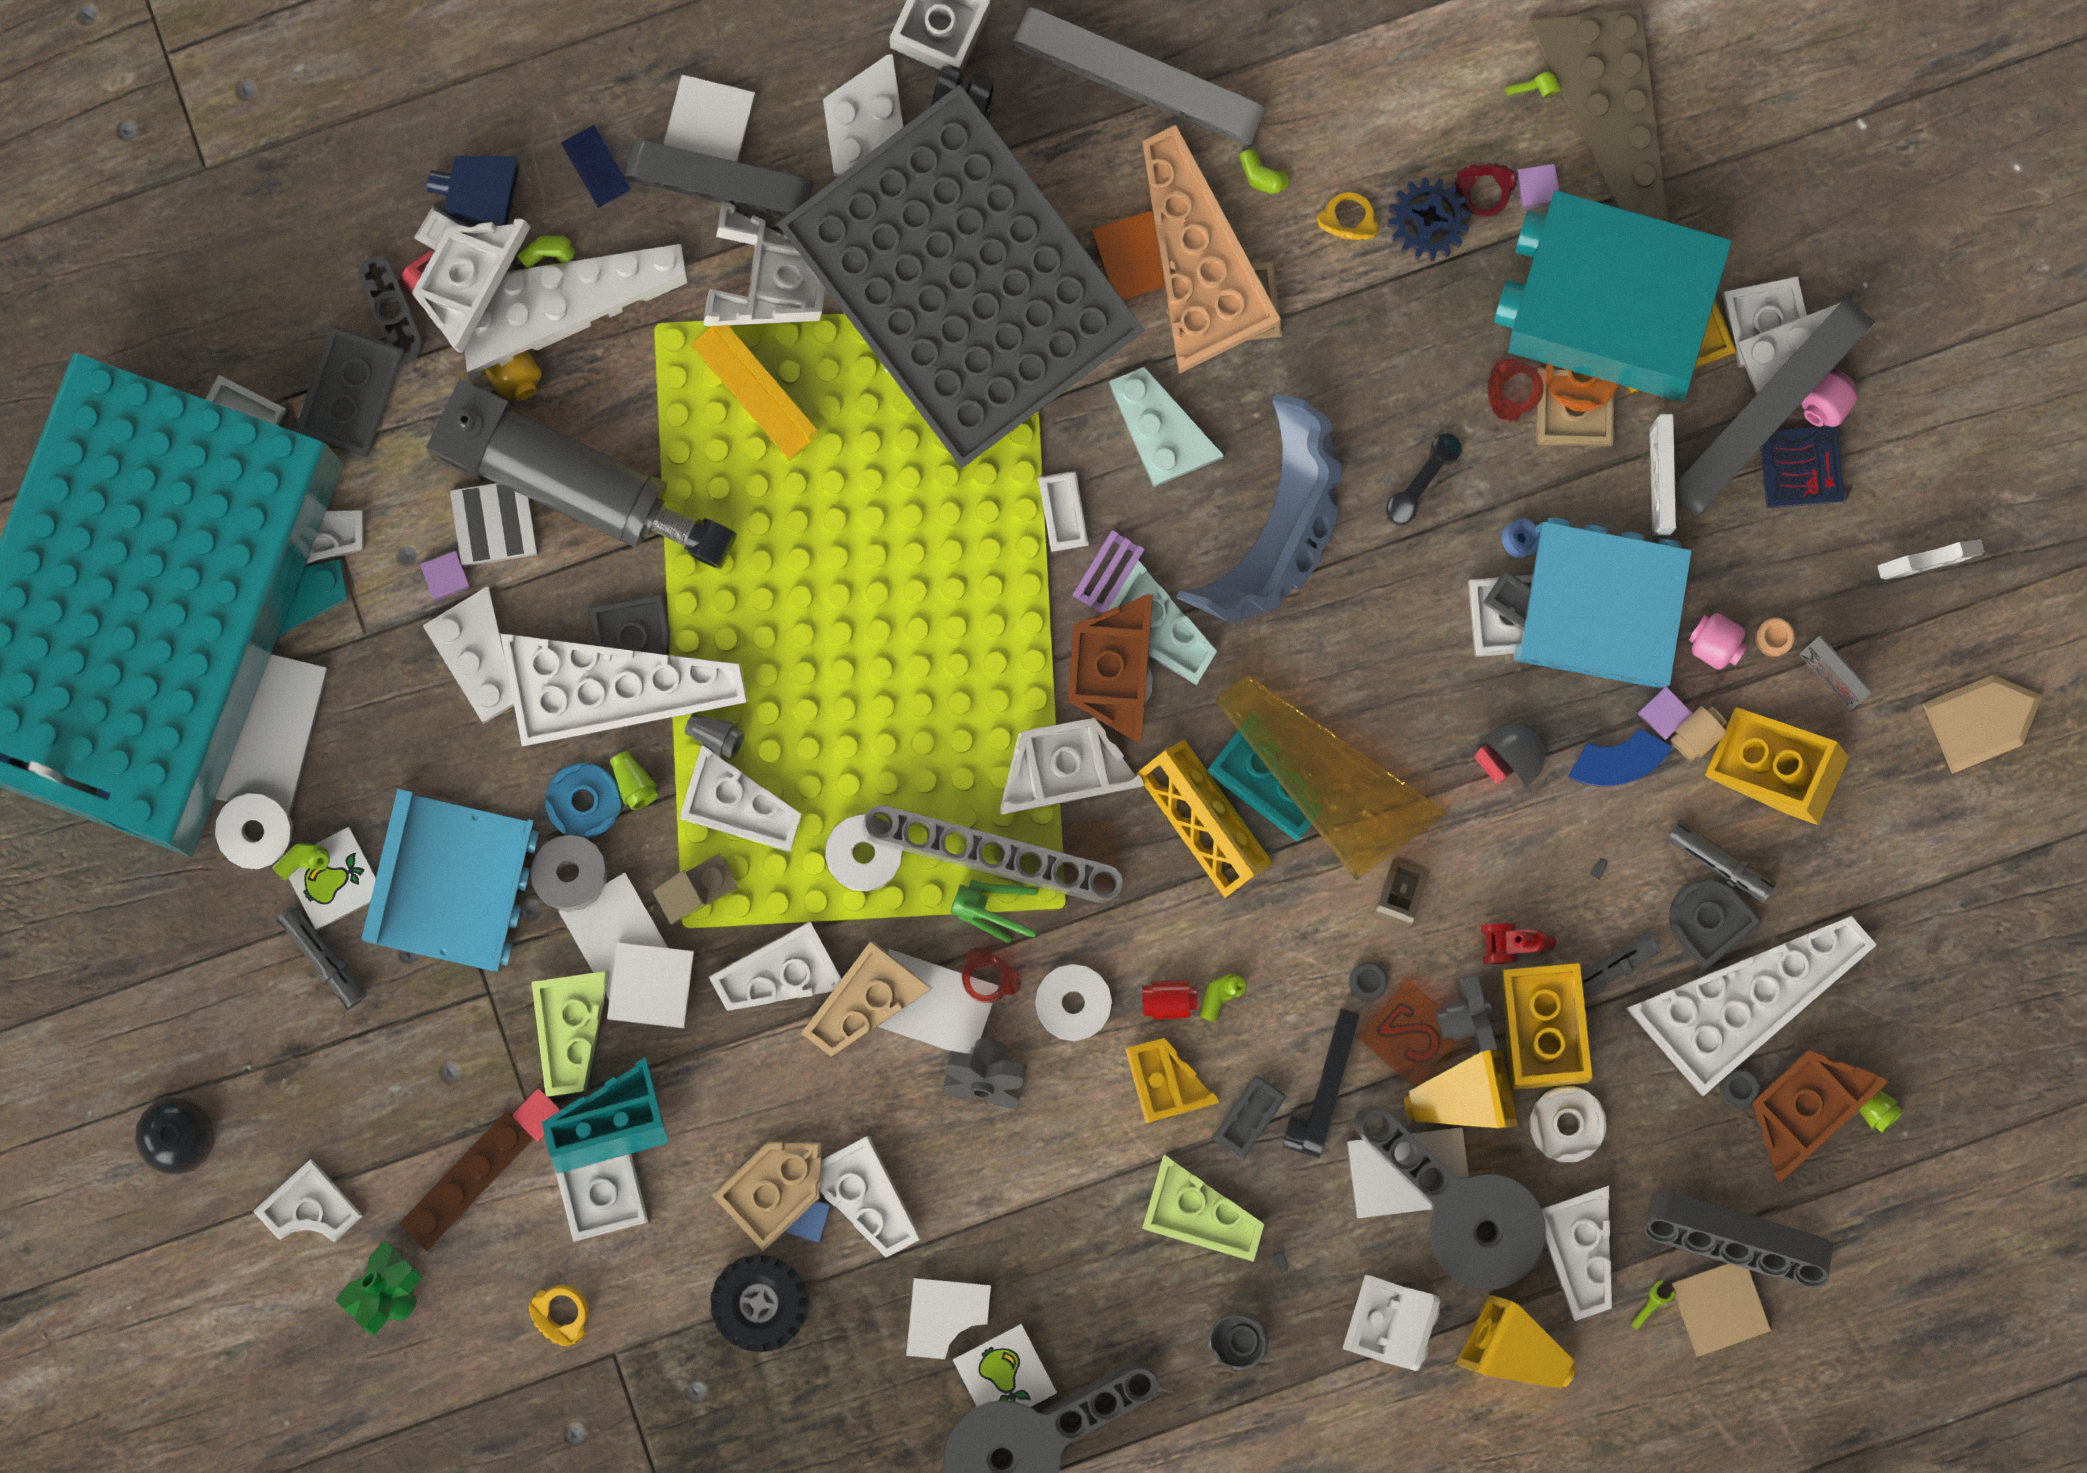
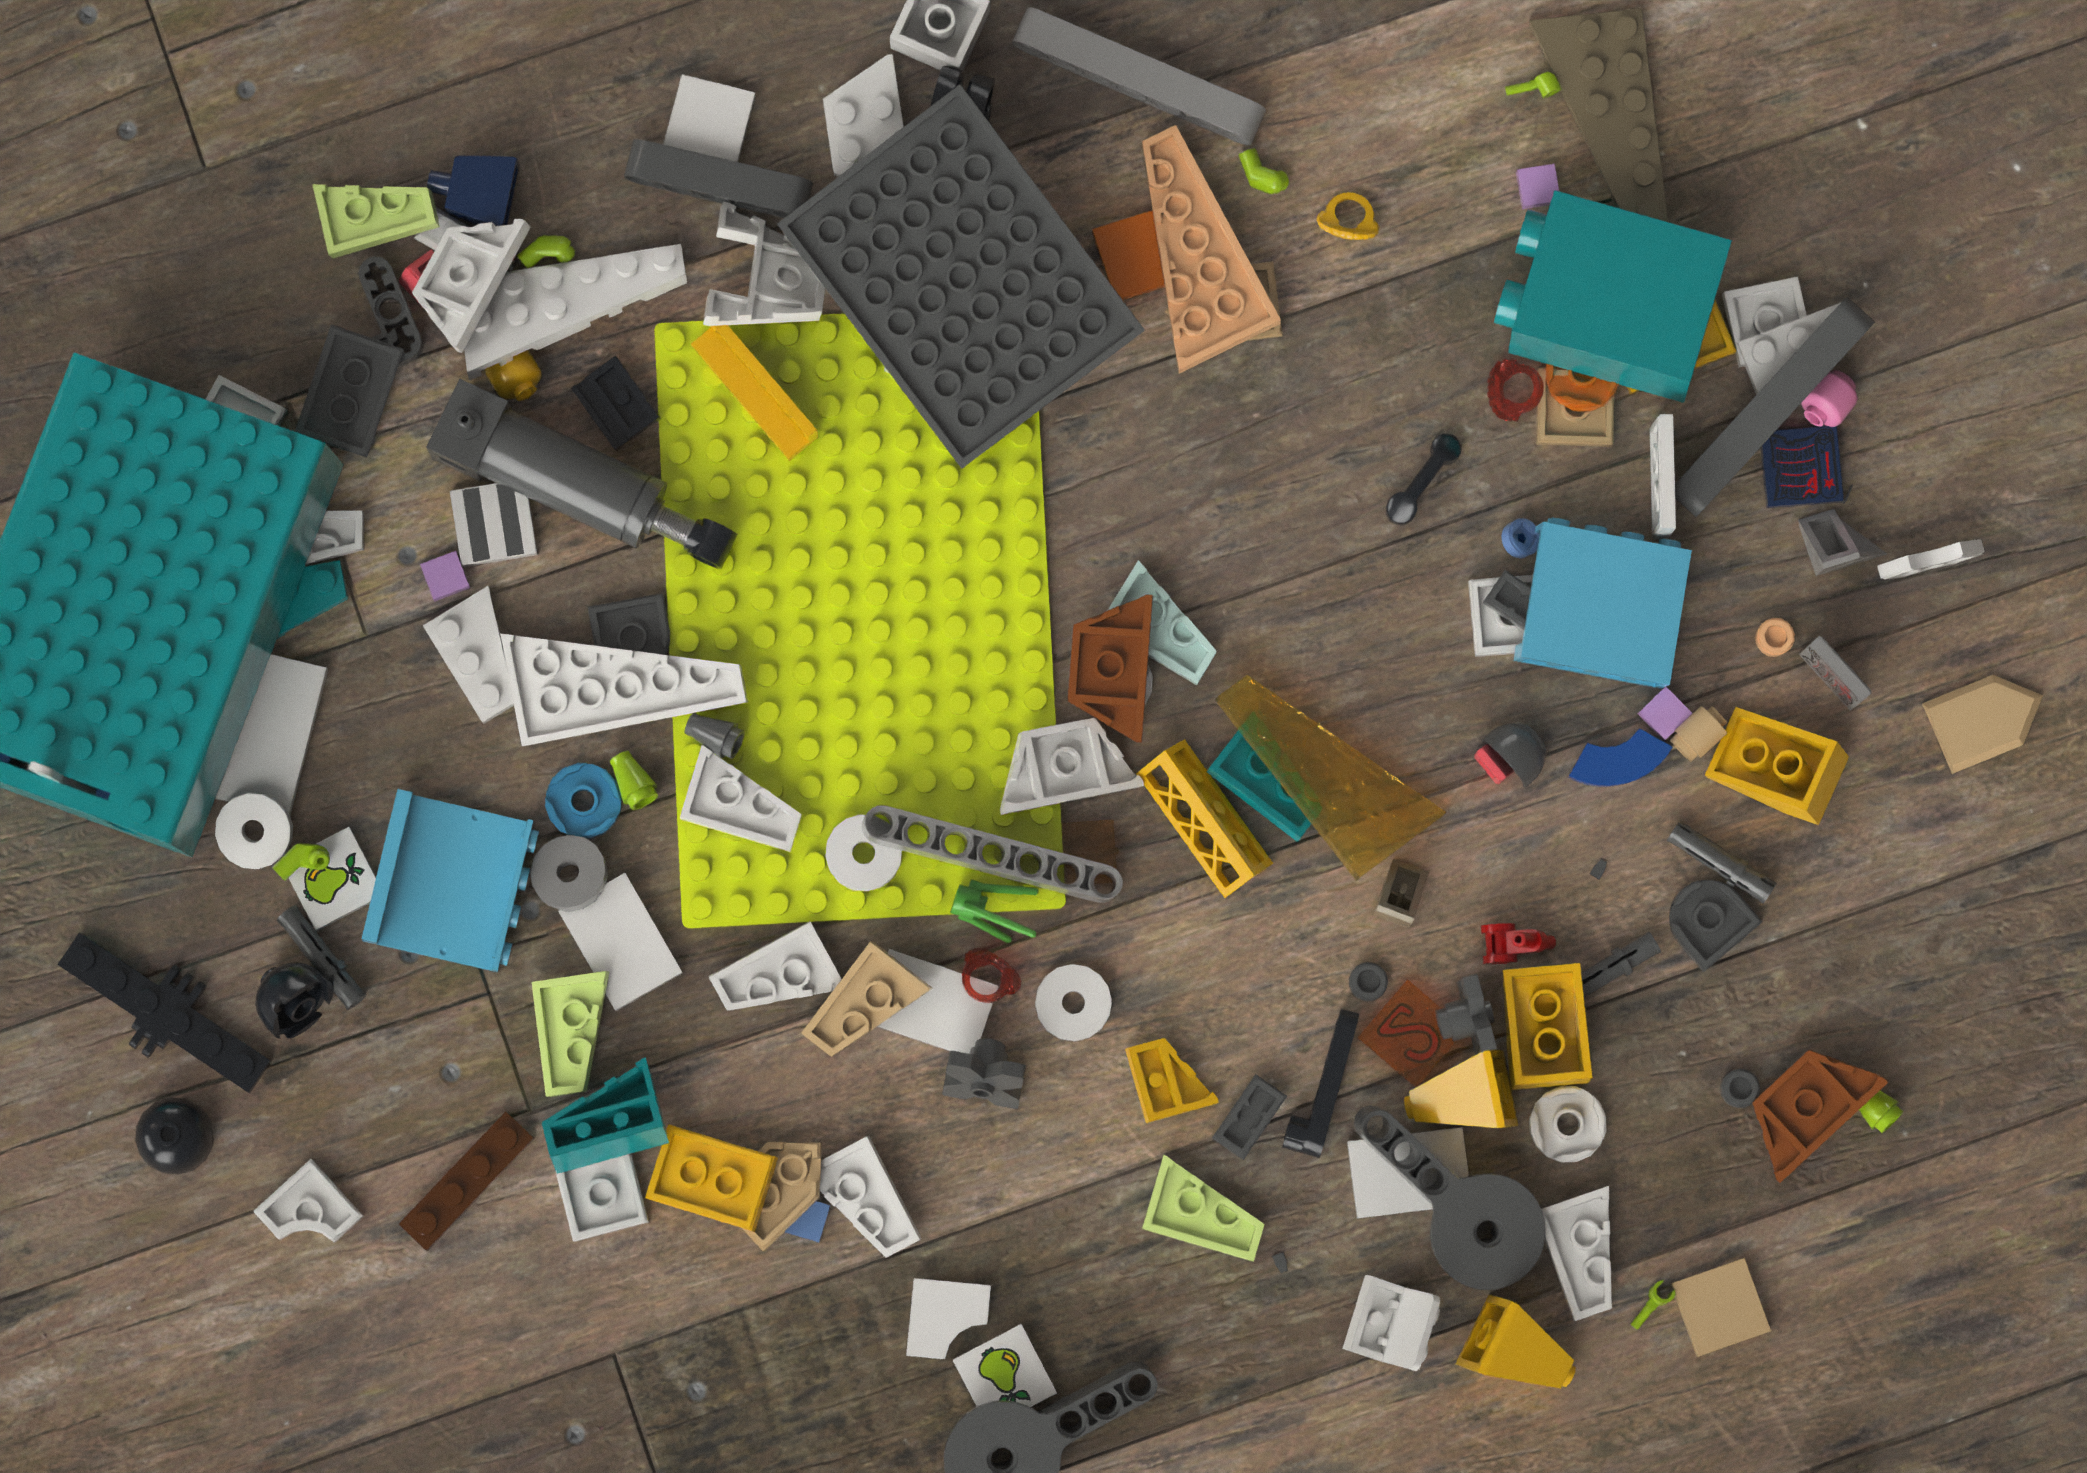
(164, 1012): none -> black hinge
(291, 997): none -> black cylinder
(368, 217): none -> yellowish green wing
(383, 1291): green plant -> none
(533, 1112): coral slope -> none
(540, 1309): yellow piece -> none
(595, 166): clear blue tile -> none
(616, 403): none -> black plate
(650, 985): white tile -> none
(695, 889): dark tan slope -> none
(711, 1178): none -> yellow tile
(740, 1299): black wheel -> none
(1063, 511): white tile -> none
(1125, 544): lavender tile -> none
(1160, 428): light aqua wing -> none
(1169, 999): red brick -> none
(1220, 991): lime arm -> none
(1238, 1340): dark grey hair -> none
(1296, 527): sand blue windscreen -> none
(1442, 223): dark blue gear -> none
(1503, 177): dark red piece -> none
(1718, 641): bright pink head -> none
(1733, 1011): white wing -> none
(1738, 1239): dark grey beam -> none
(1834, 543): none -> light grey slope

